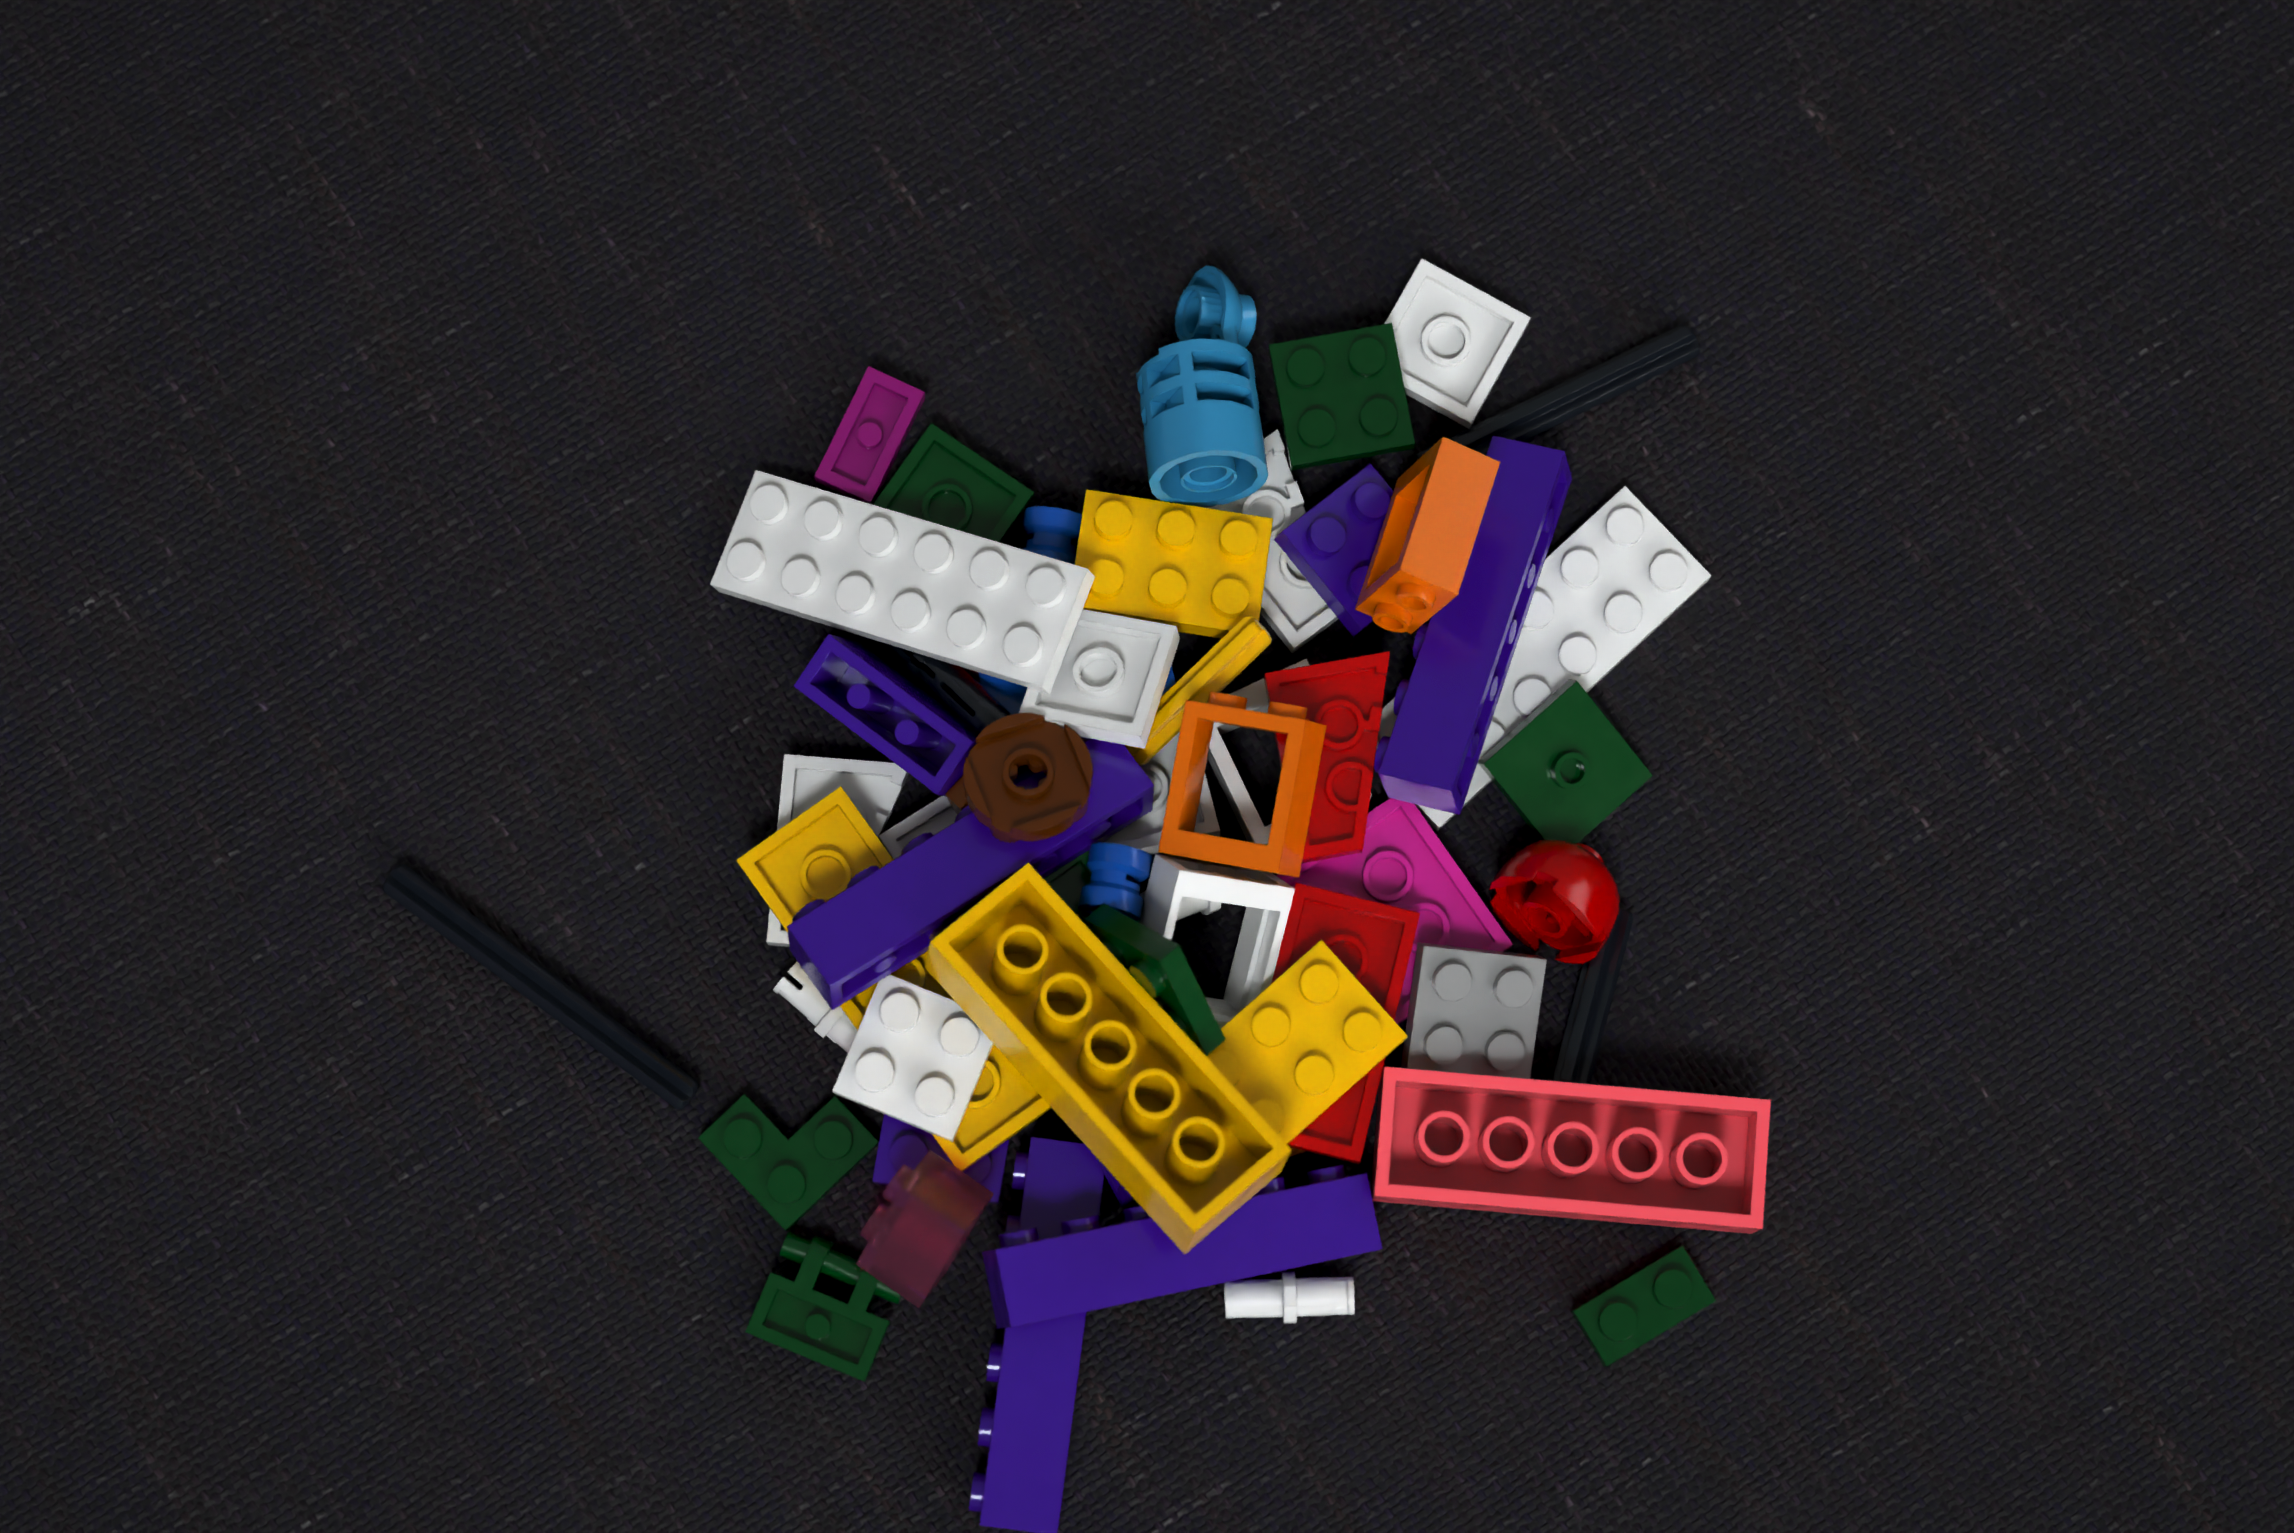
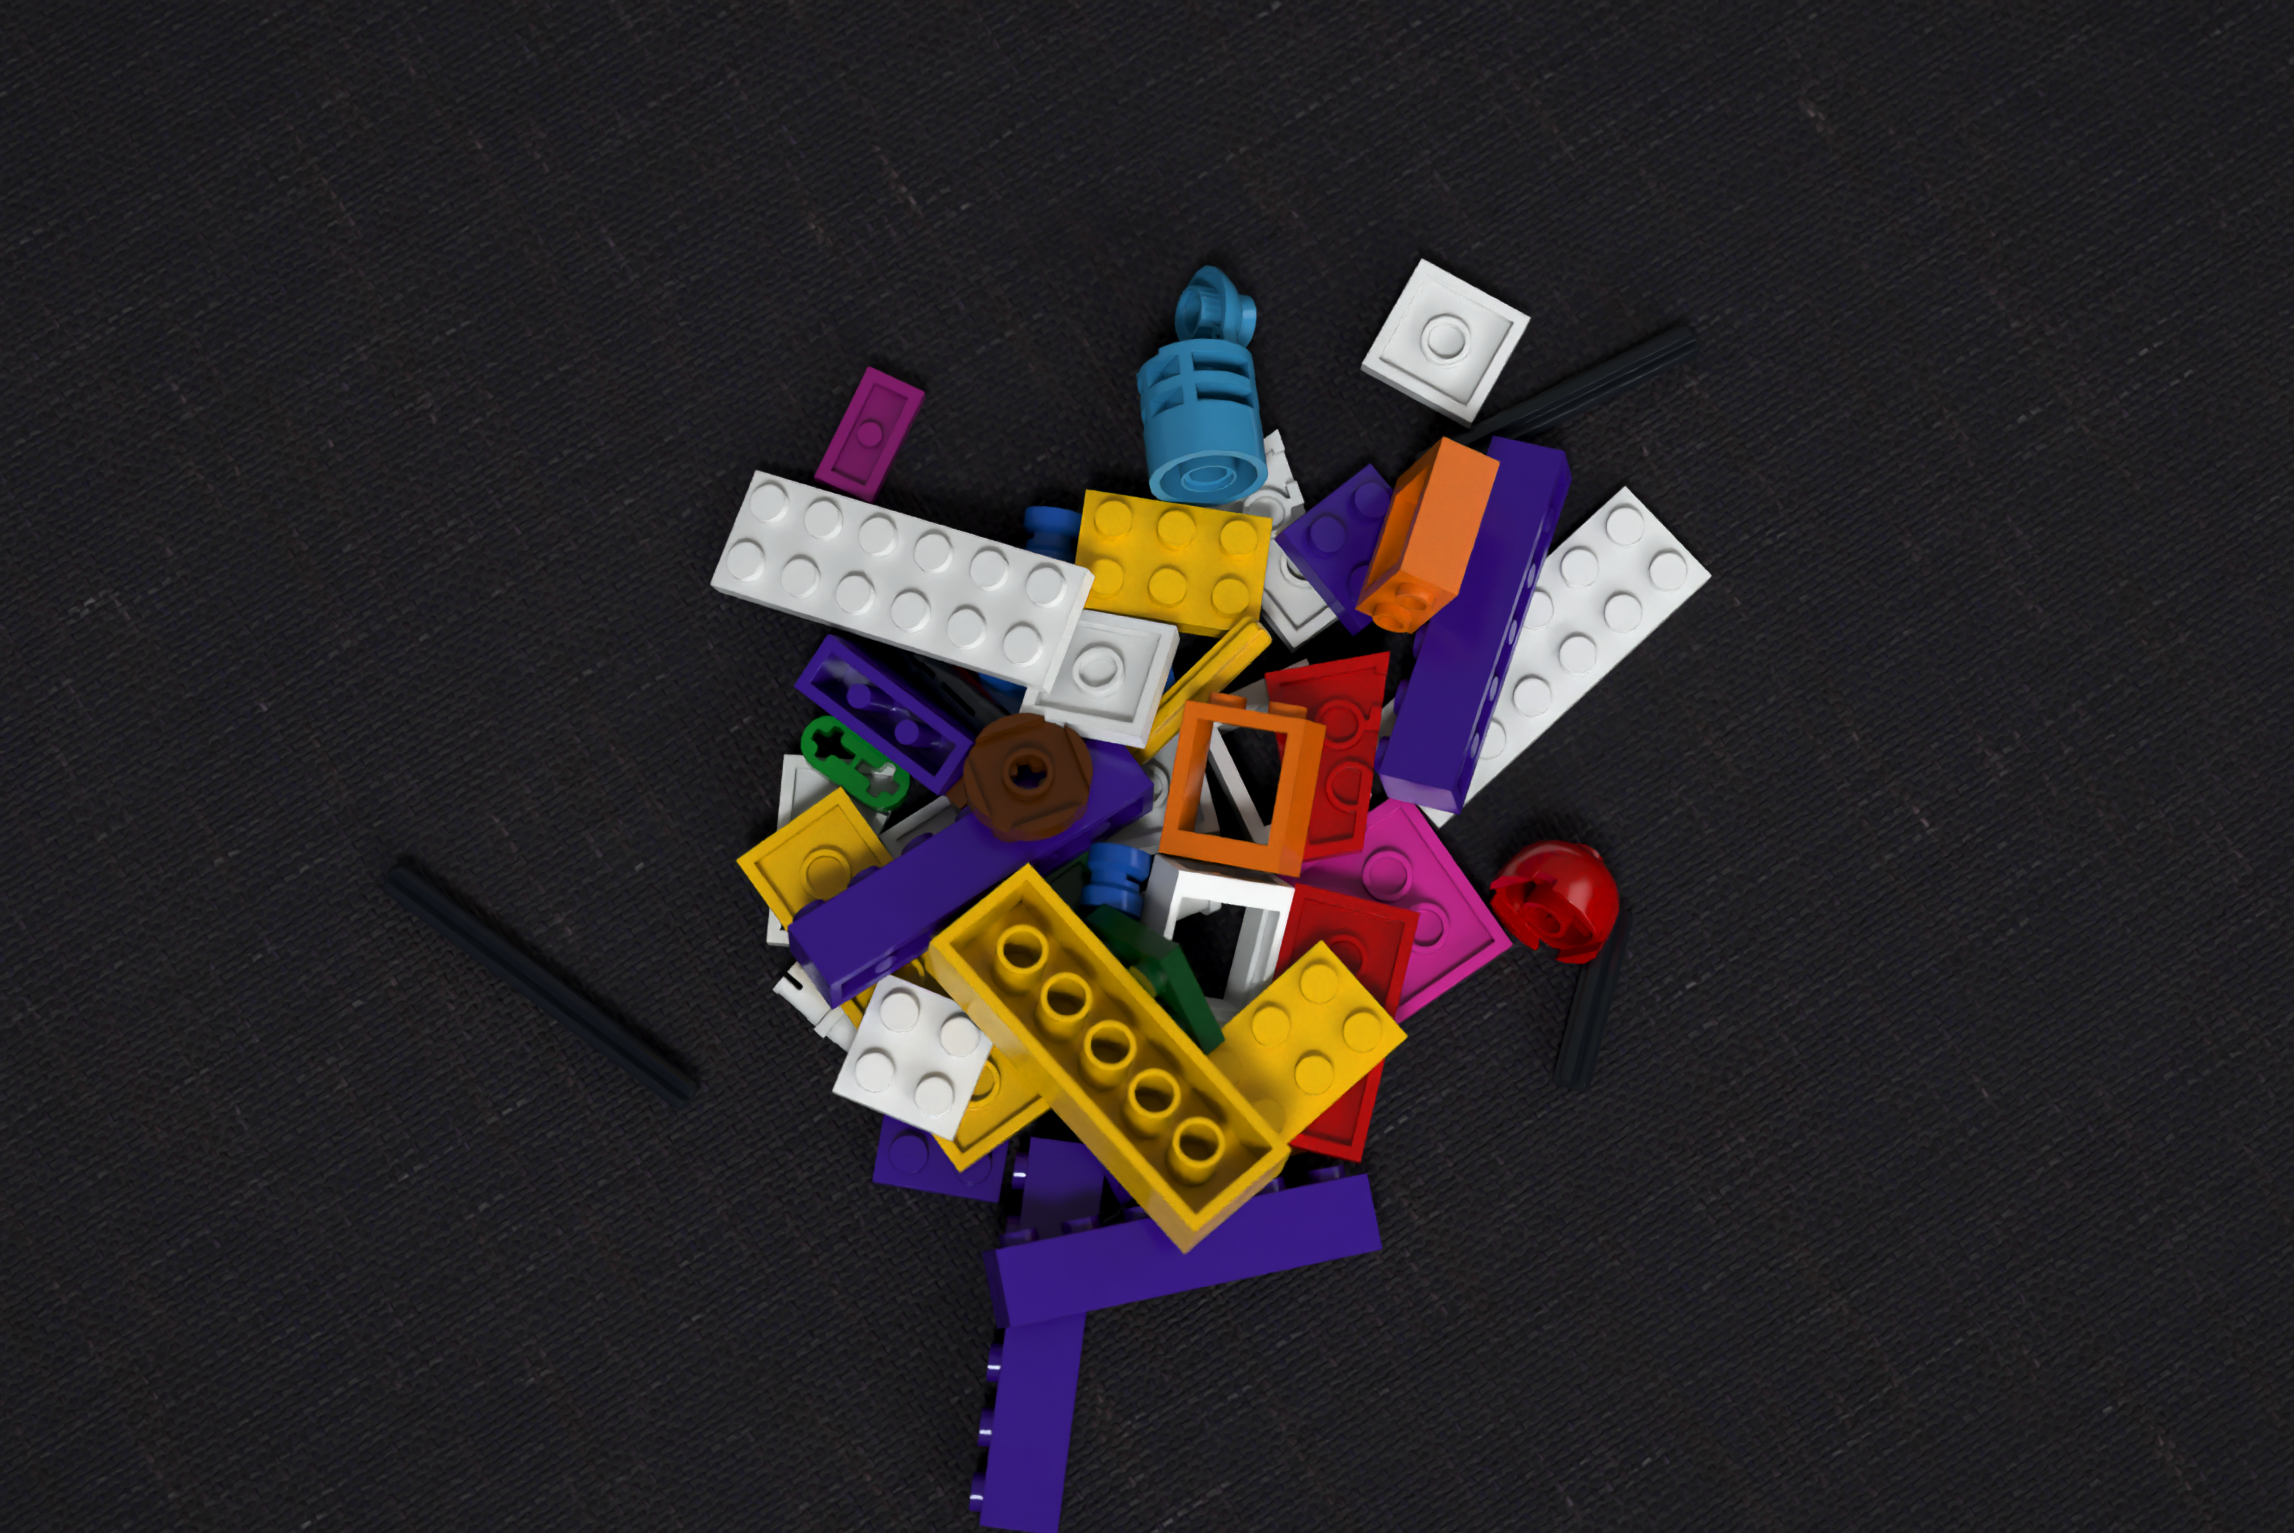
(790, 1173): dark green plate -> none
(817, 1324): dark green plate -> none
(846, 775): none -> green beam
(922, 1227): clear pink brick -> none
(955, 488): dark green plate -> none
(1289, 1297): white pin -> none
(1341, 396): dark green plate -> none
(1473, 1011): light grey plate -> none
(1565, 766): dark green plate -> none
(1570, 1150): coral brick -> none
(1643, 1306): dark green plate -> none

